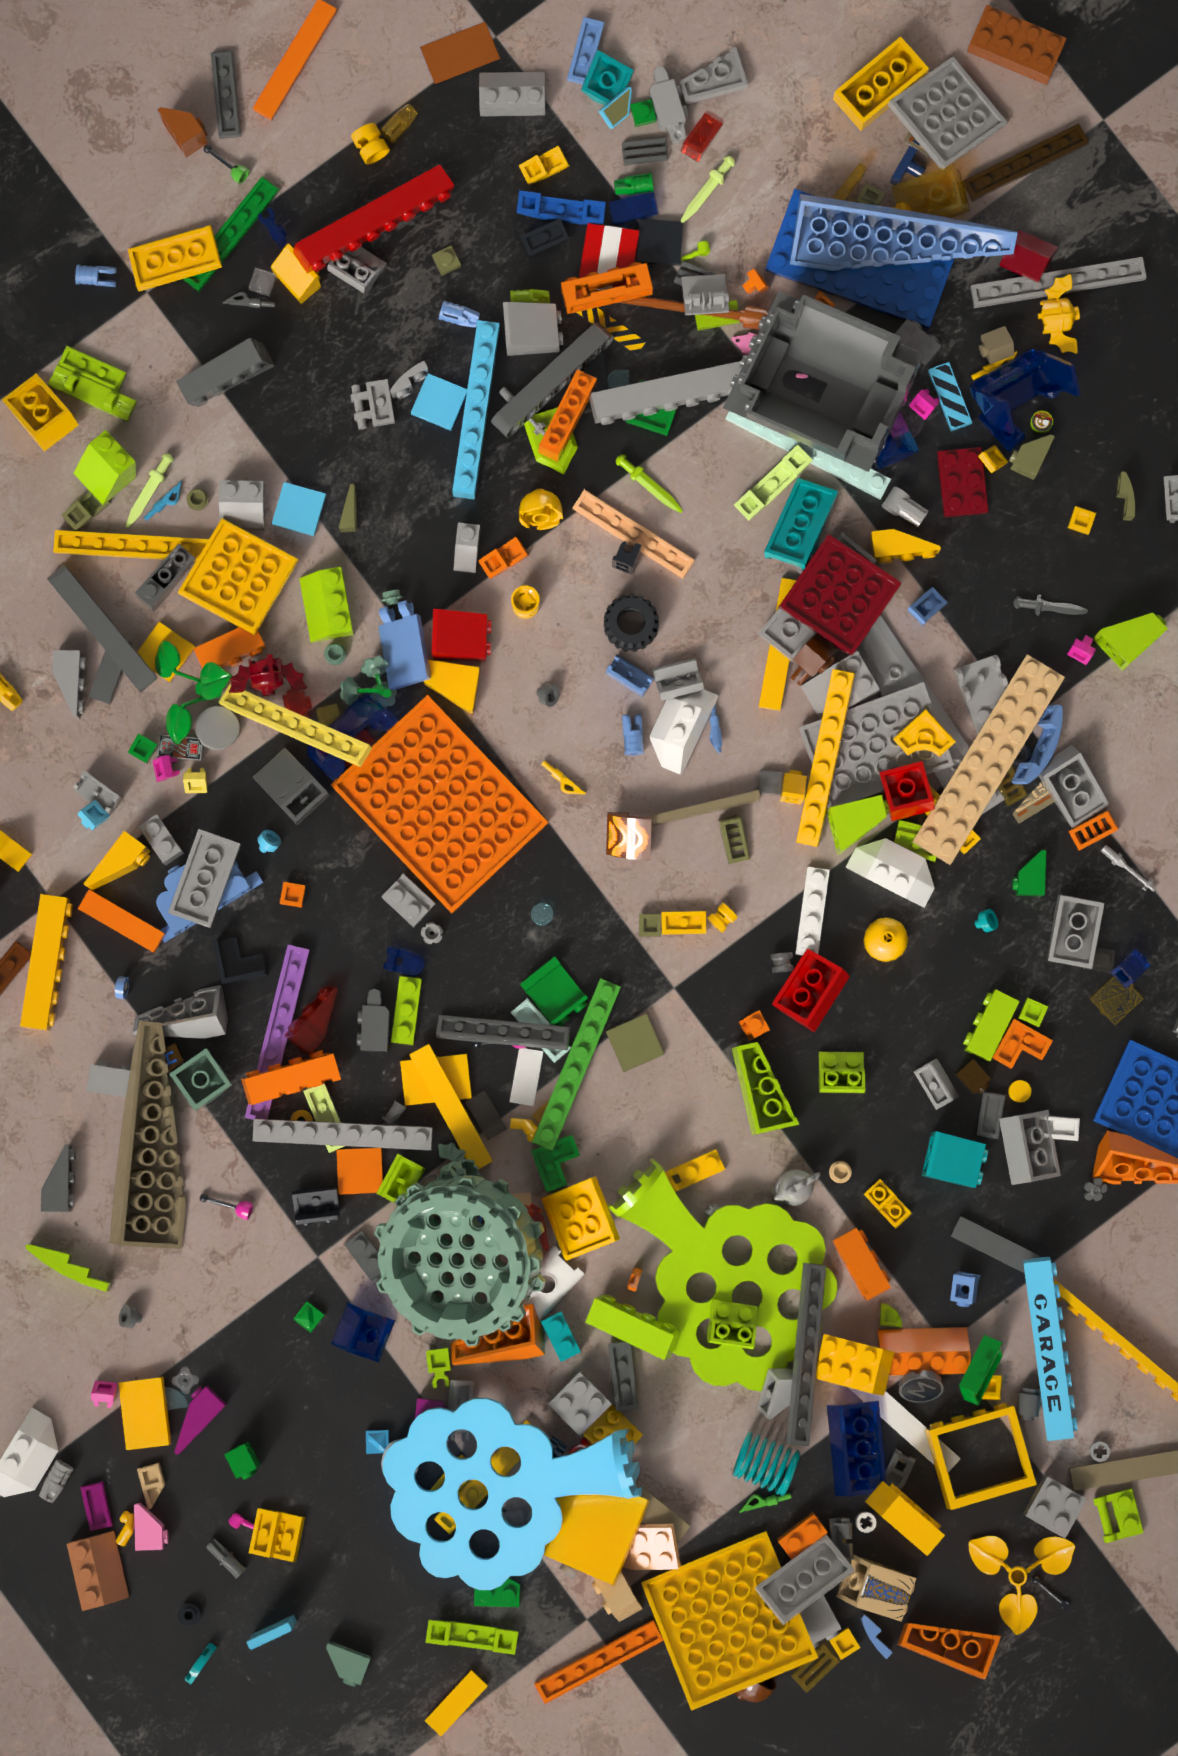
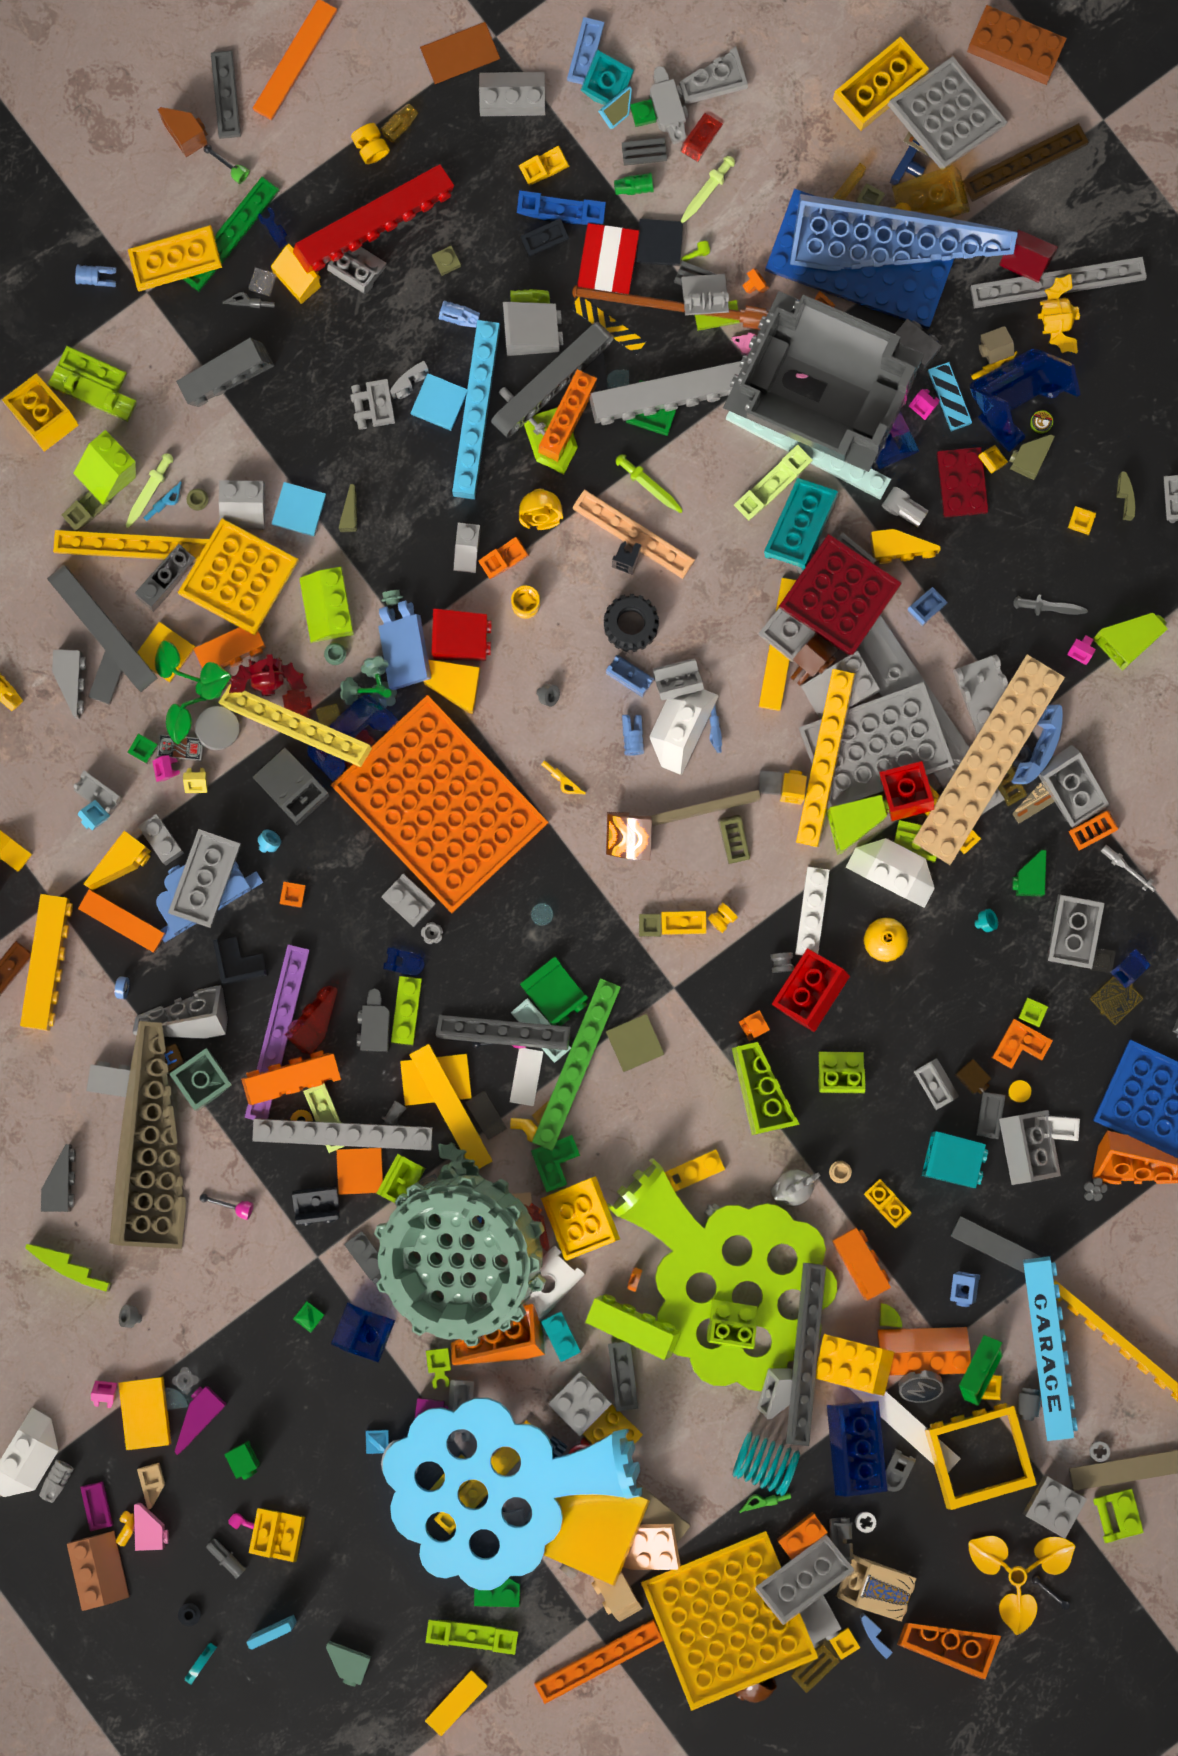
(633, 208): clear blue slope -> none
(637, 284): orange brick -> none
(906, 1517): yellow brick -> none
(924, 734): yellow tile -> none
(990, 1025): lime brick -> none

